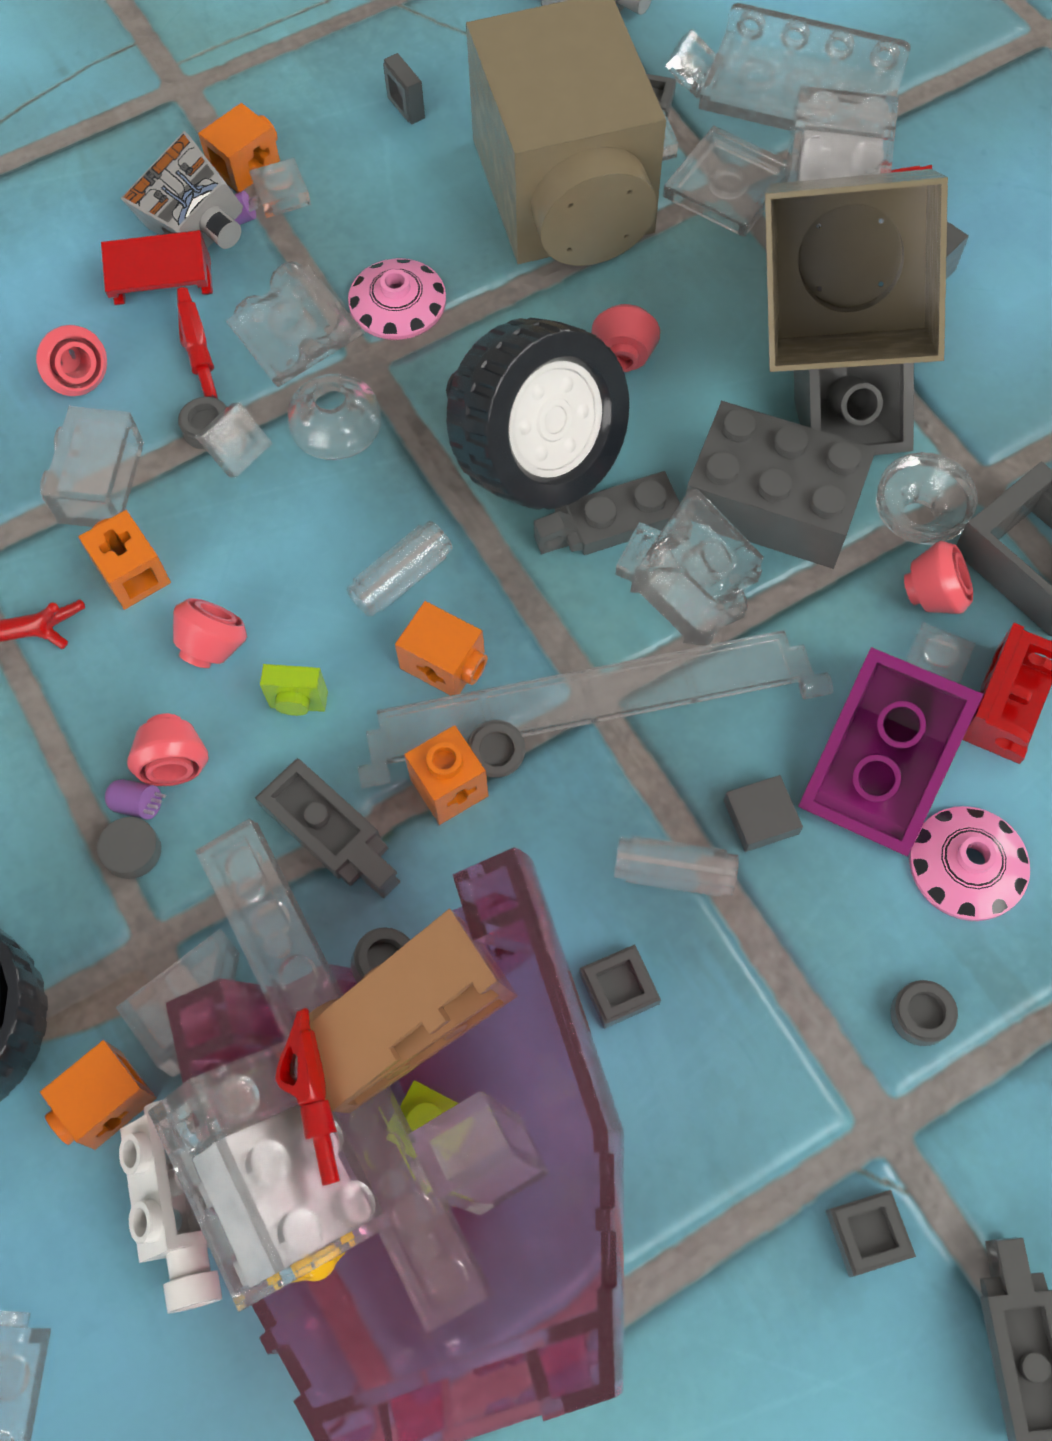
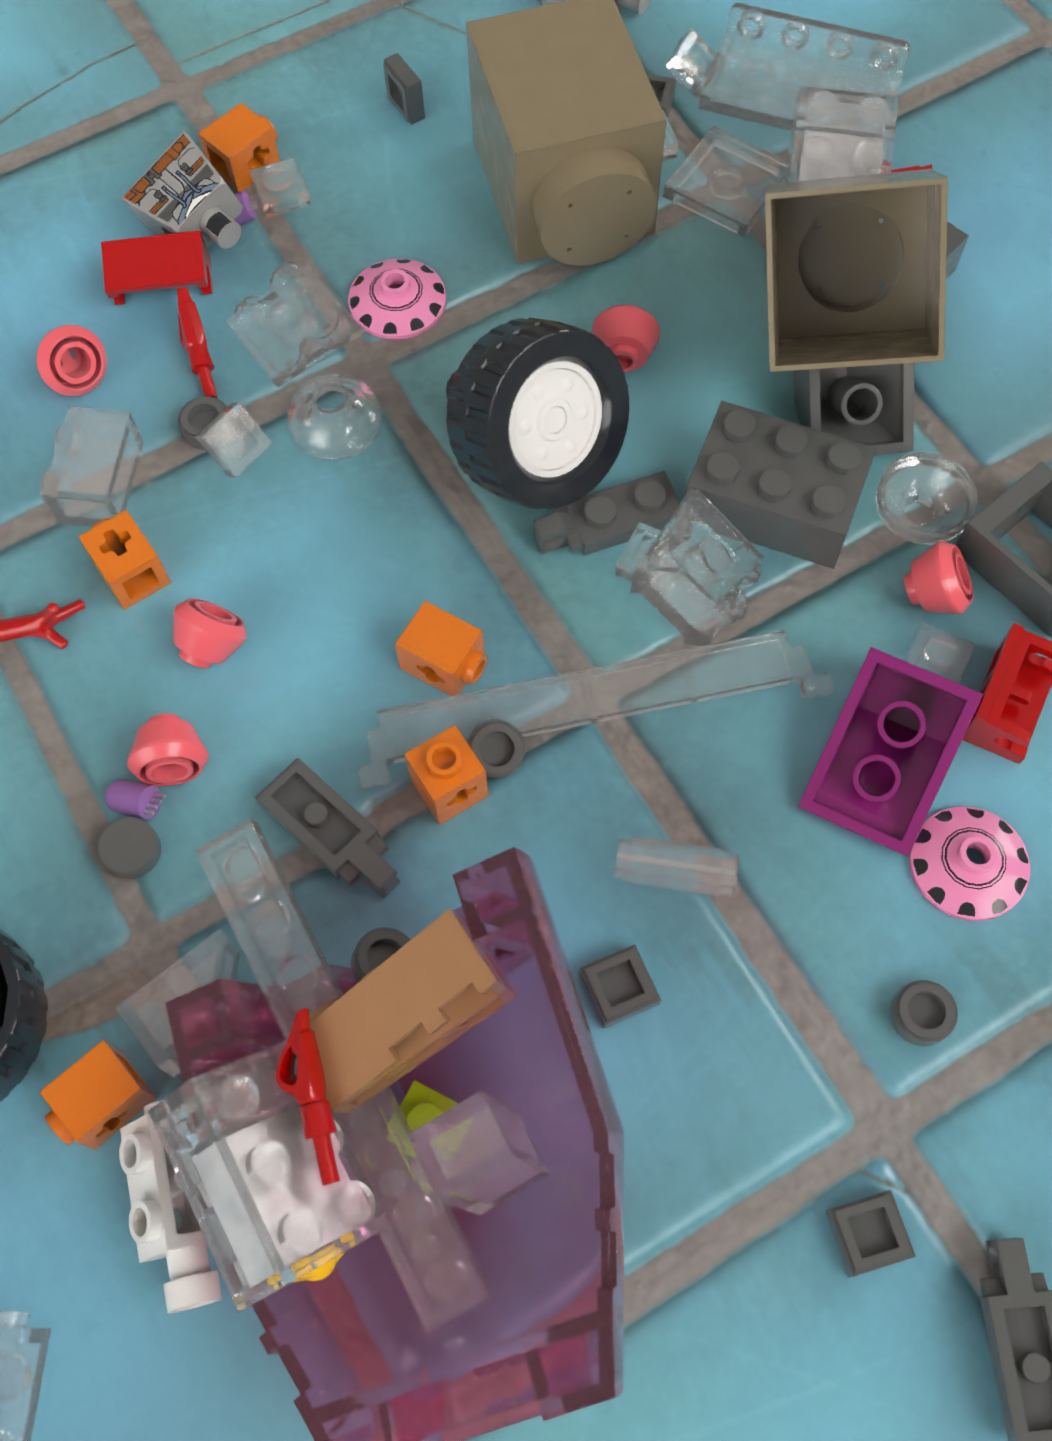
(294, 689): lime plate -> none
(399, 568): clear piece -> none
(762, 813): dark grey tile -> none

